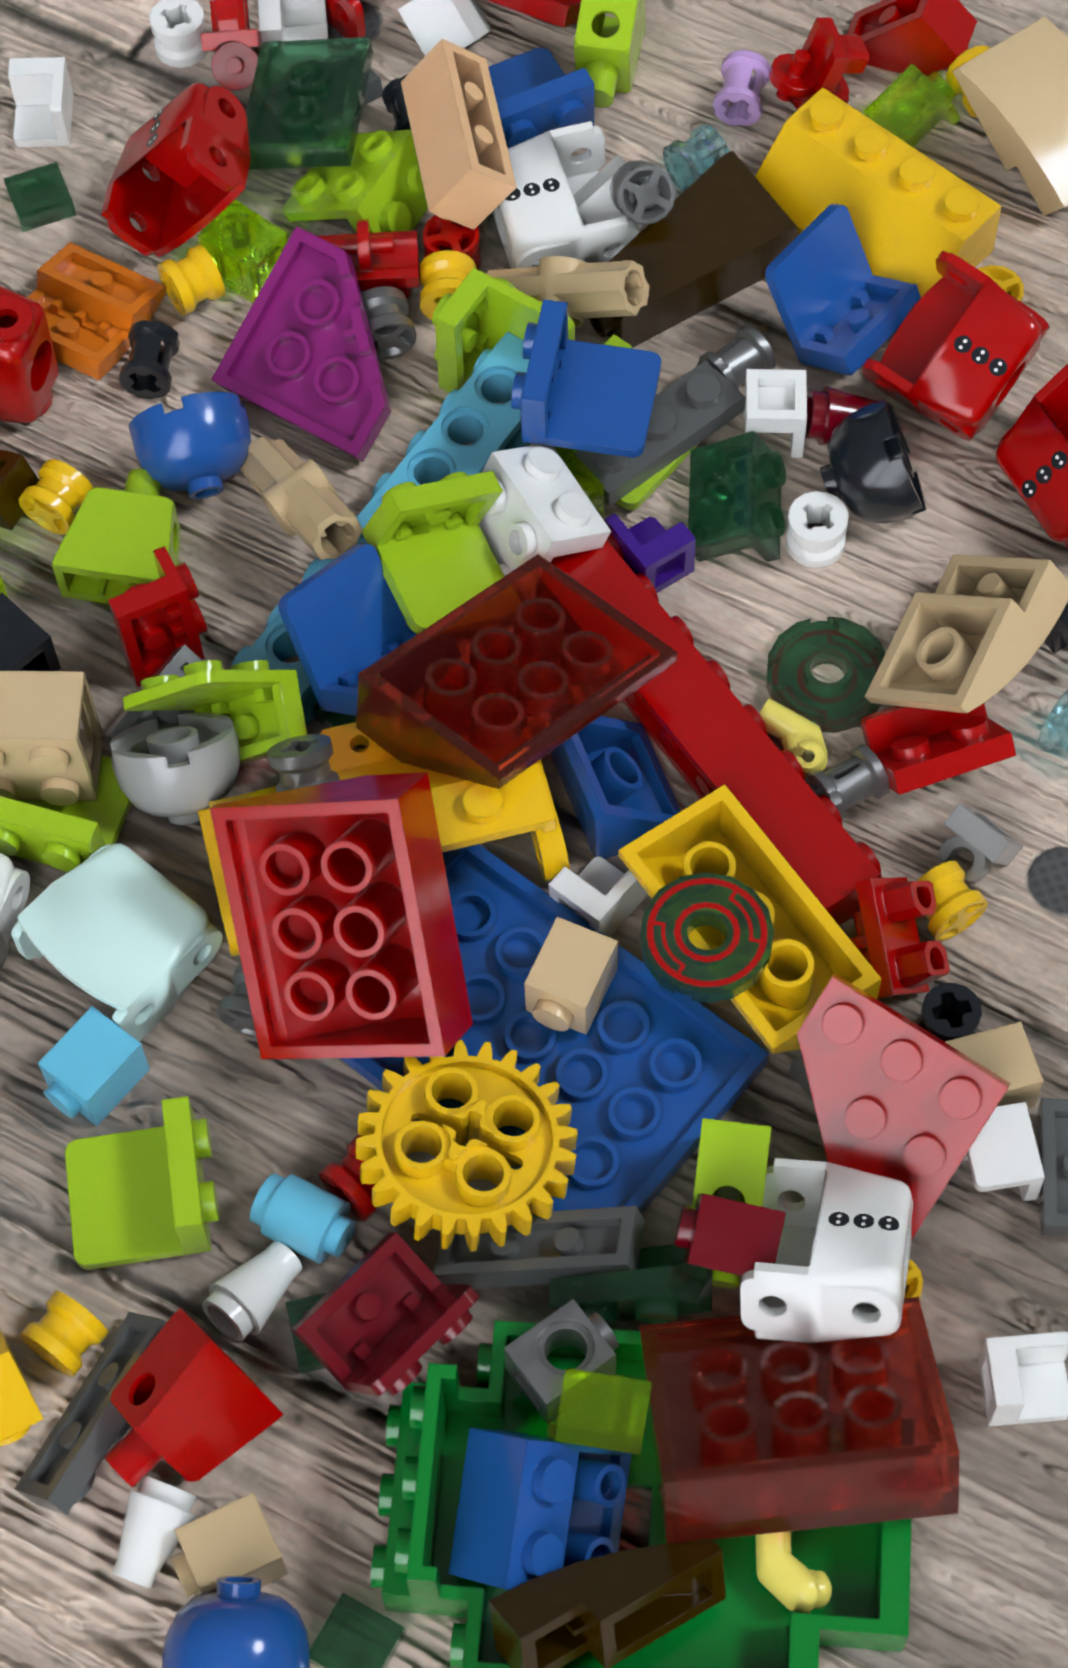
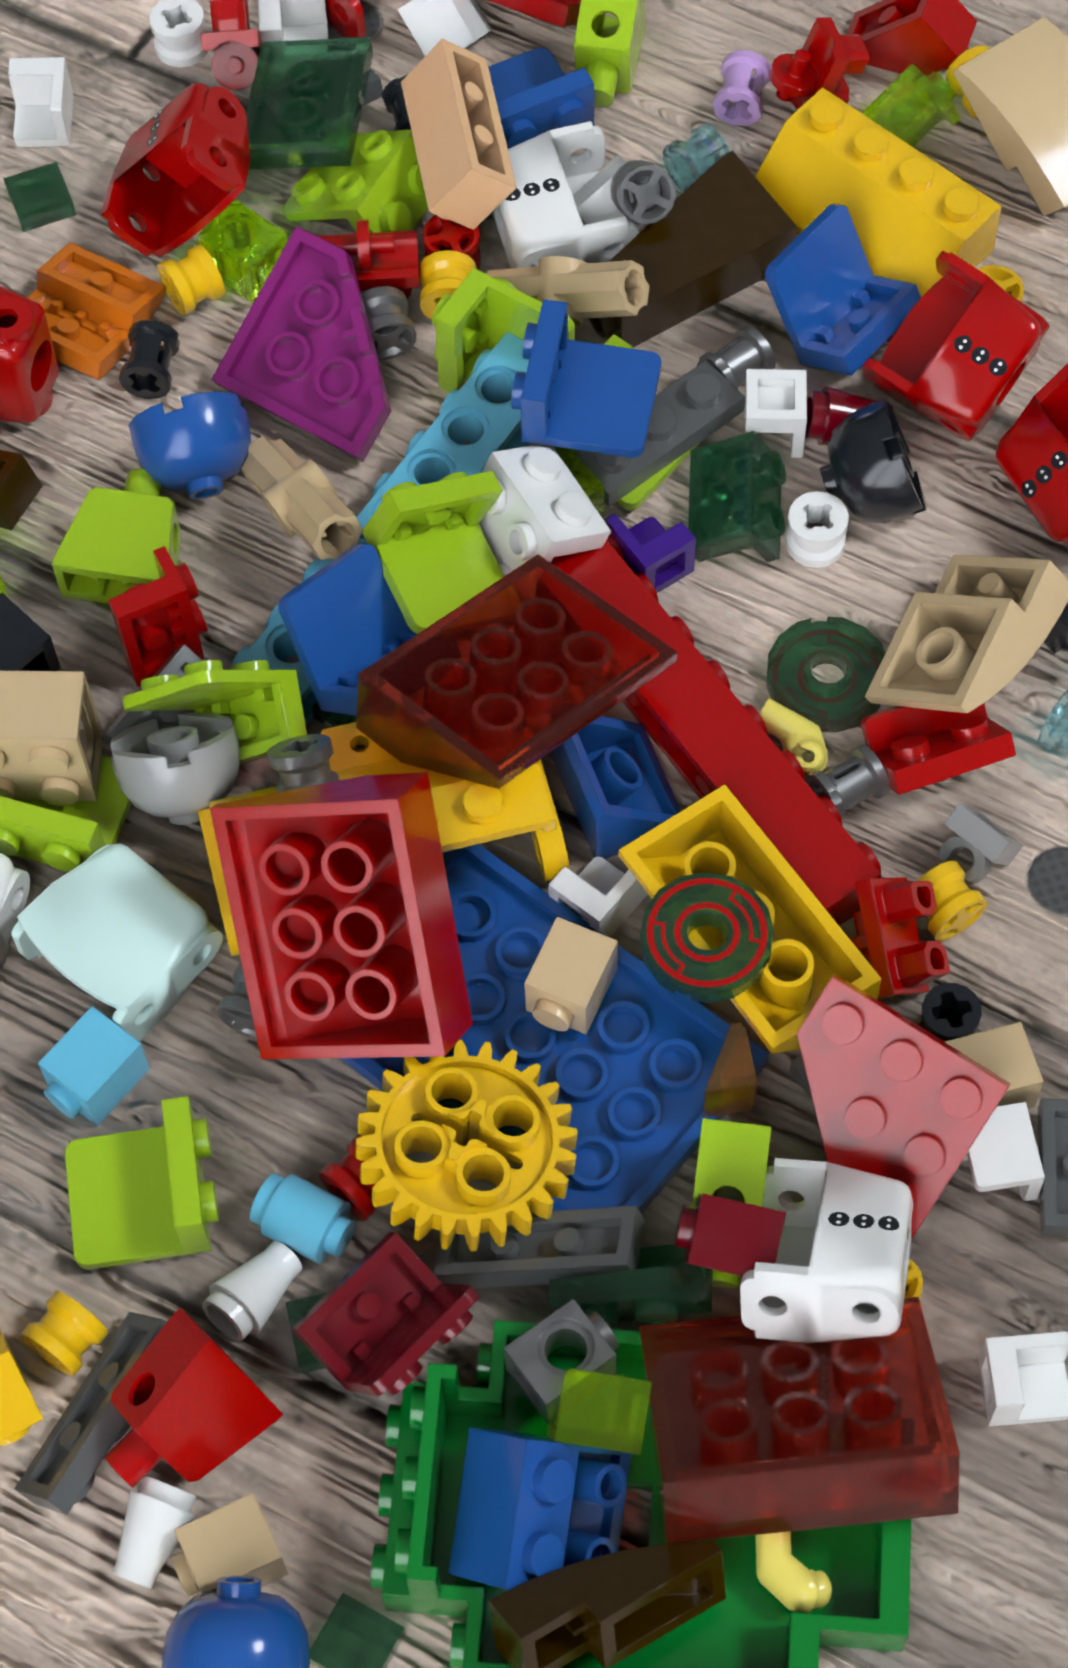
(55, 496): yellow wheel -> none
(733, 1077): none -> clear orange slope

